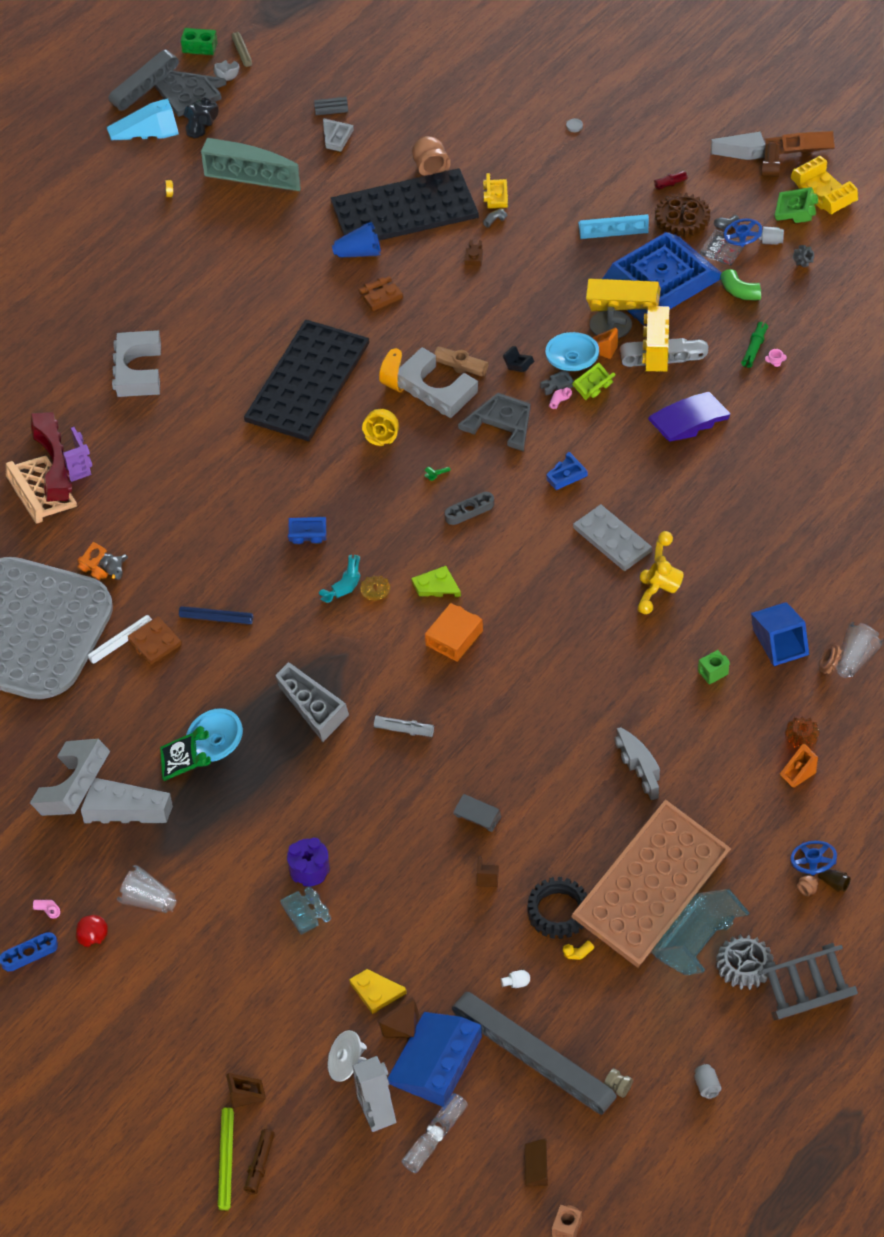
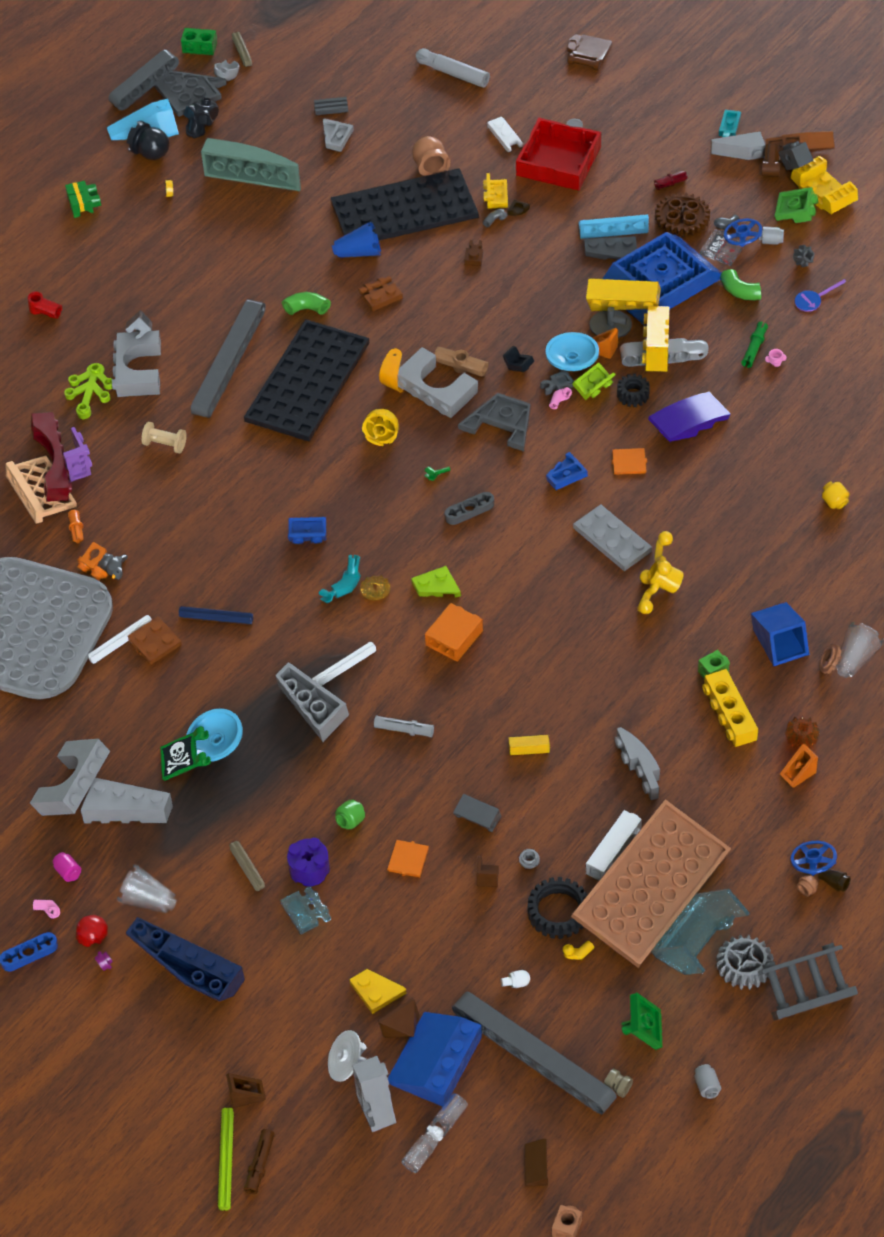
(39, 305): none -> red piece
(66, 867): none -> dark pink brick
(75, 526): none -> orange axle
(82, 197): none -> green hips
(94, 372): none -> lime plant
(104, 960): none -> magenta plate
(140, 323): none -> hinge
(148, 141): none -> black tile
(176, 440): none -> tan hose
(187, 961): none -> dark blue wedge
(228, 358): none -> dark grey beam
(247, 866): none -> dark tan axle
(306, 300): none -> bright green cylinder
(345, 663): none -> white axle
(350, 814): none -> bright green head
(408, 858): none -> orange piece
(453, 67): none -> light grey piece
(504, 133): none -> white hinge
(518, 208): none -> dark brown tile
(529, 745): none -> yellow slope
(529, 854): none -> light grey plate
(558, 154): none -> red tile
(589, 48): none -> piece
(609, 247): none -> dark grey wing
(613, 844): none -> white brick
(629, 461): none -> orange piece
(633, 398): none -> black tyre
(644, 1021): none -> green tile
(729, 123): none -> teal plate
(746, 729): none -> yellow brick
(795, 155): none -> dark grey brick
(810, 300): none -> blue piece
(835, 495): none -> yellow head

